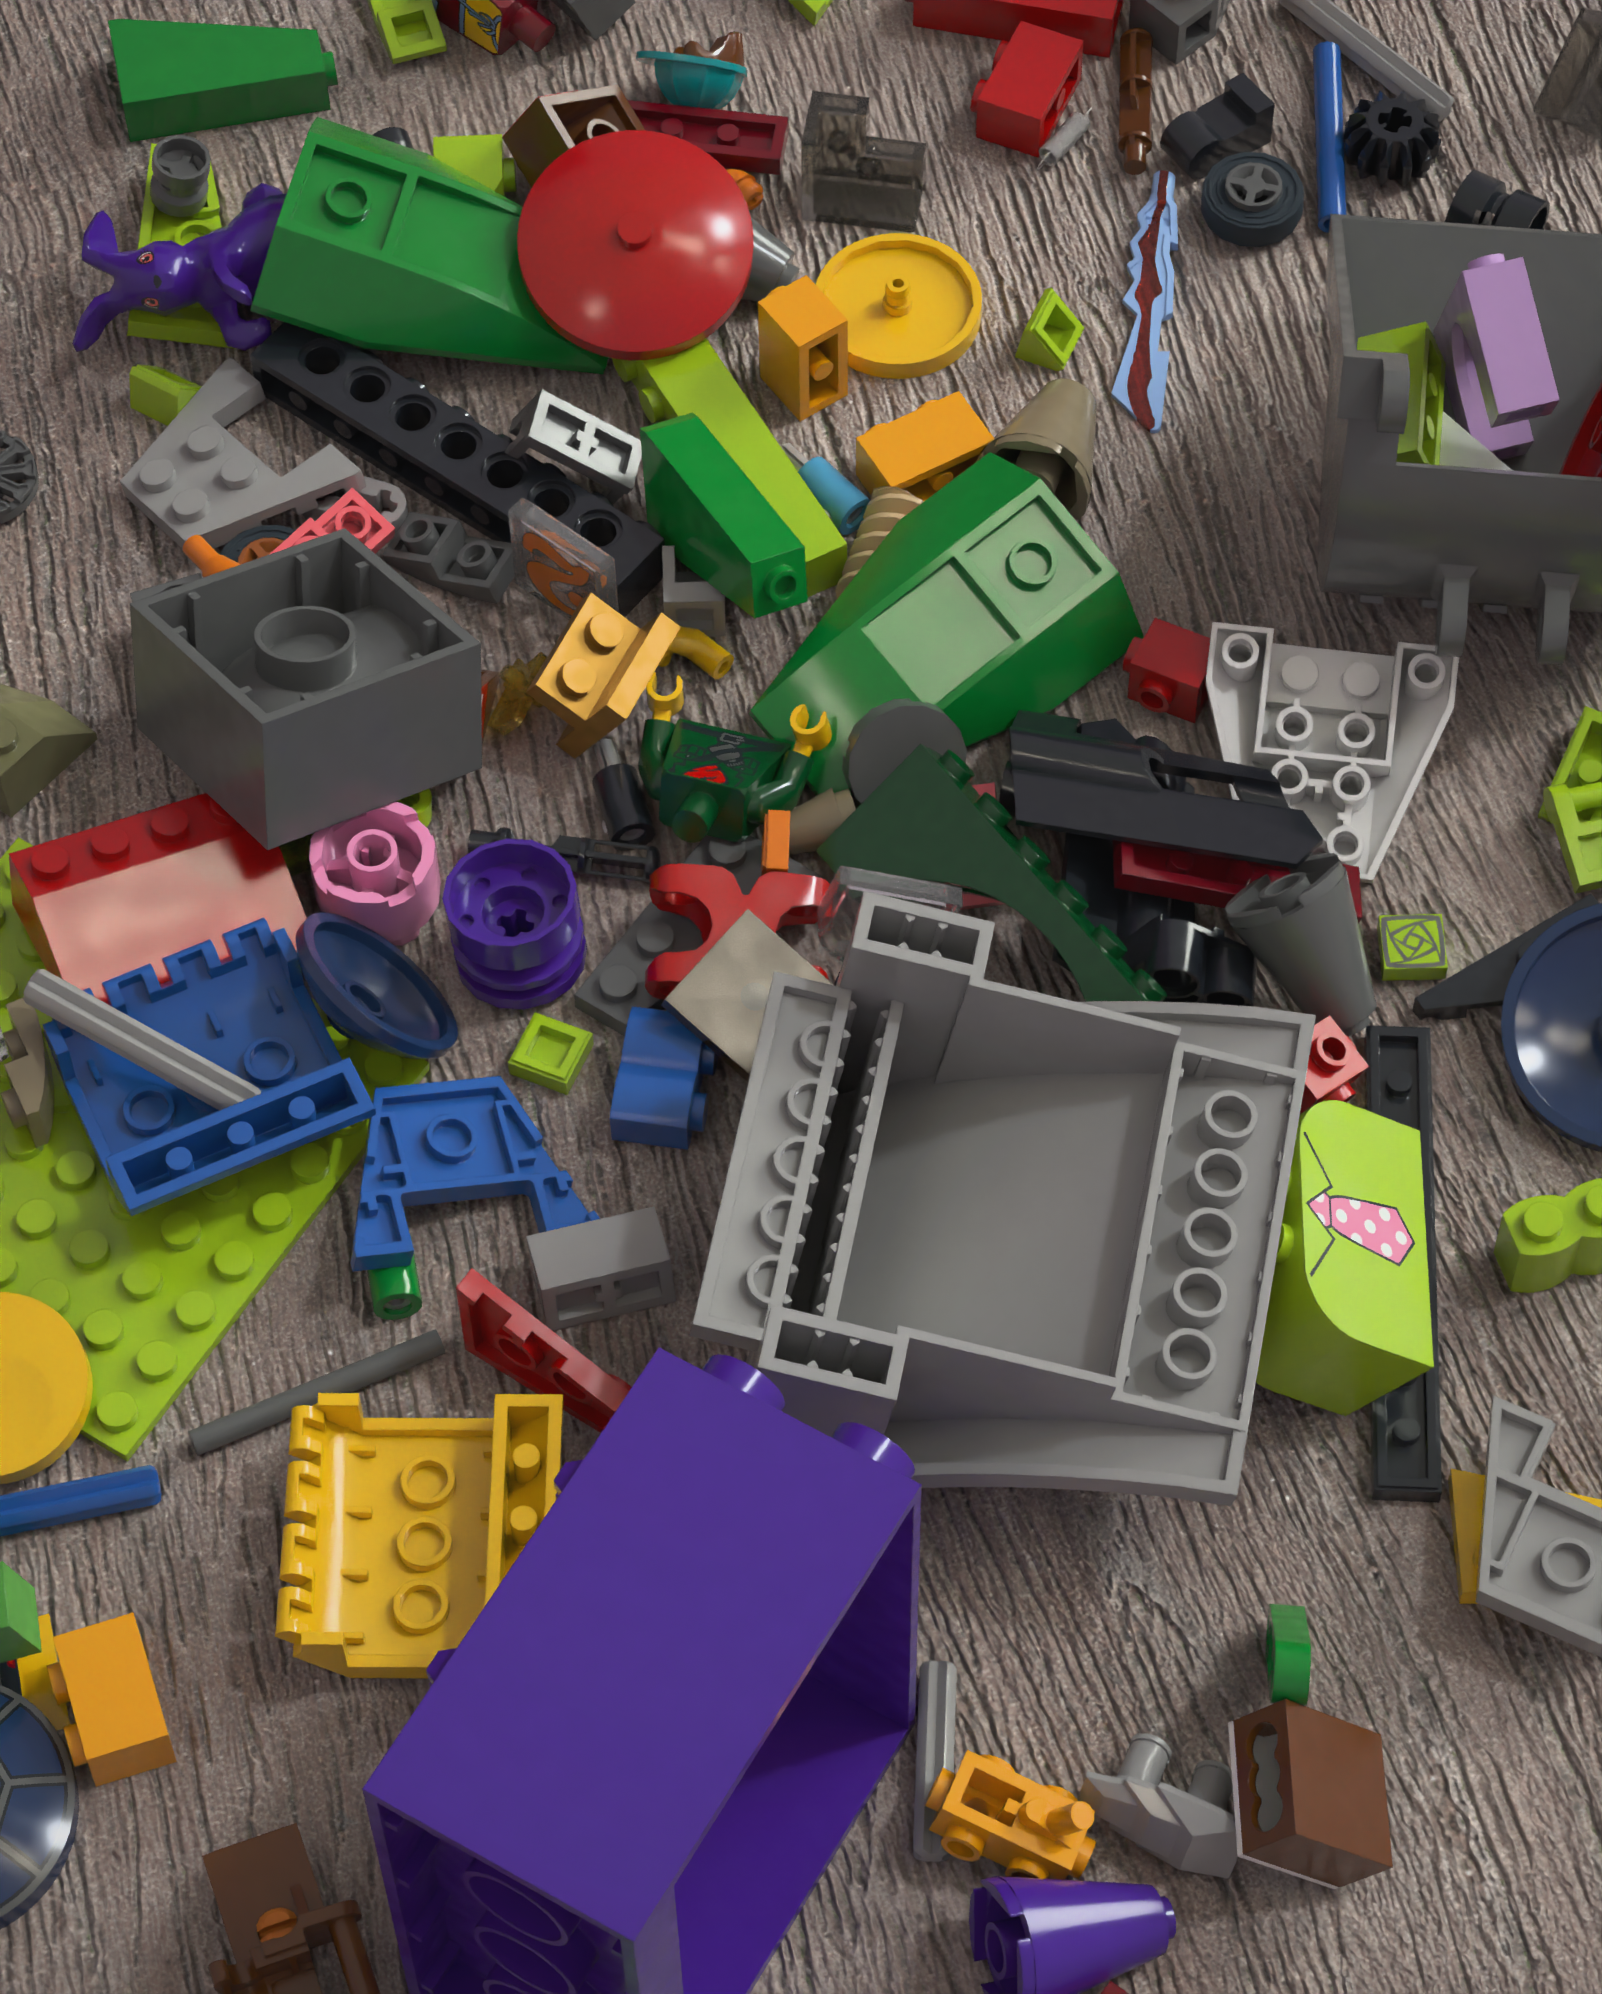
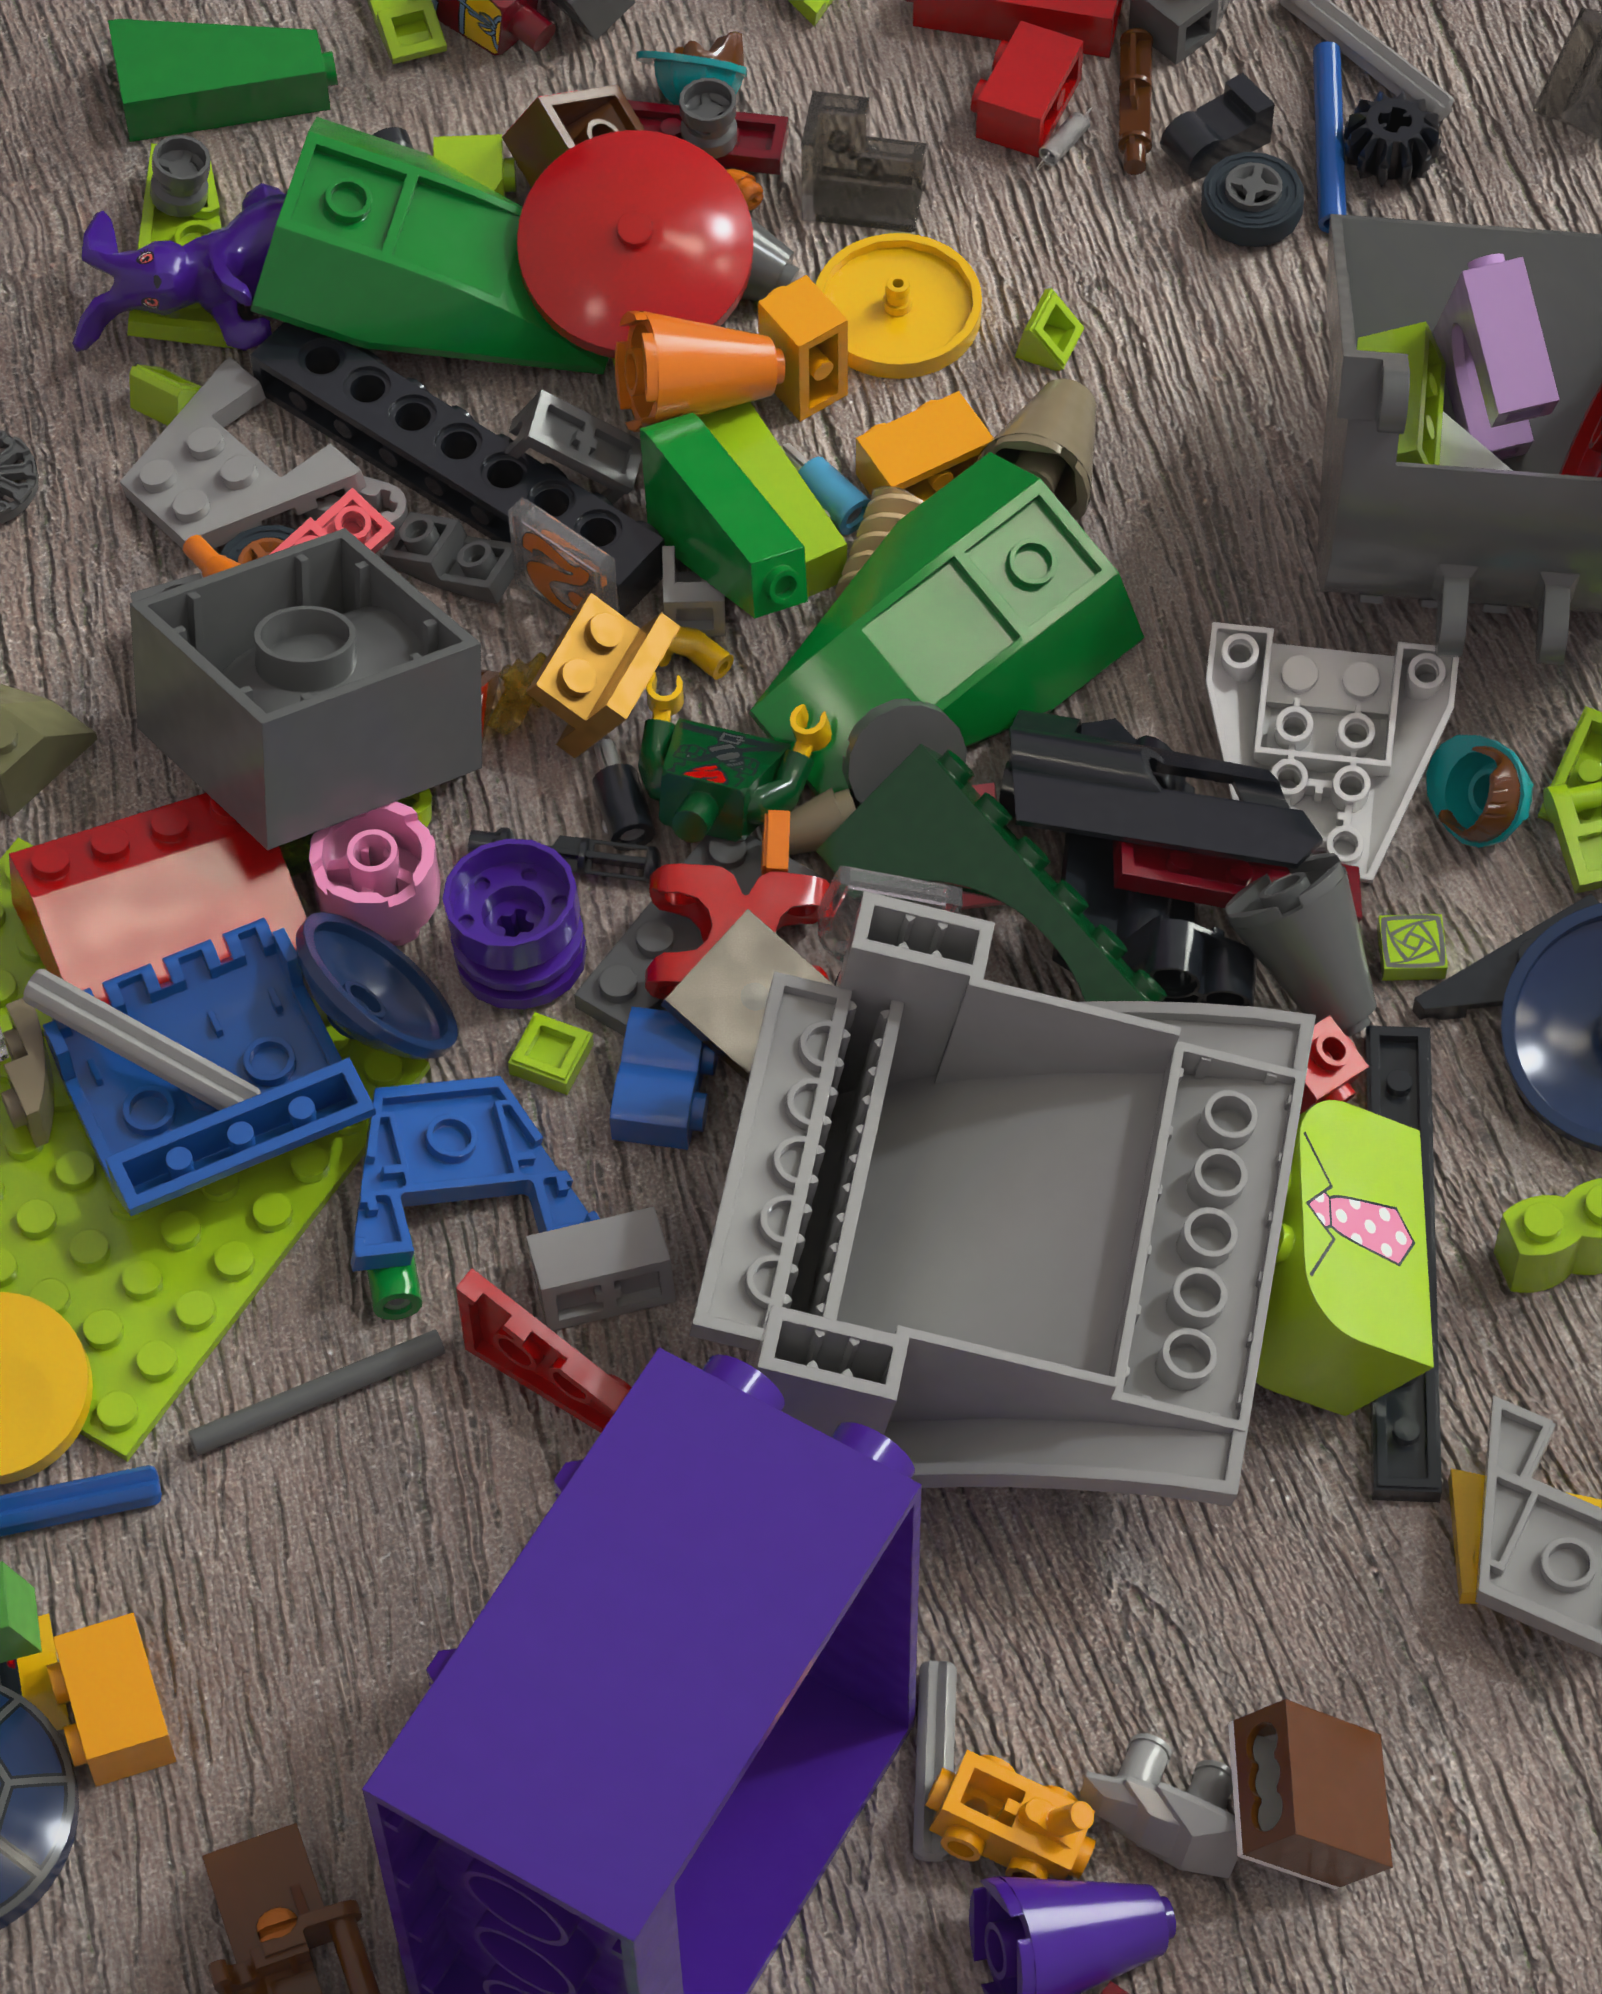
(406, 1526): yellow slope -> none
(690, 367): none -> orange cone
(709, 116): none -> dark grey wheel
(1144, 369): light blue sword -> none
(1168, 670): red brick -> none
(1287, 1654): green beam -> none
(1478, 789): none -> teal piece
(1485, 195): black wheel -> none

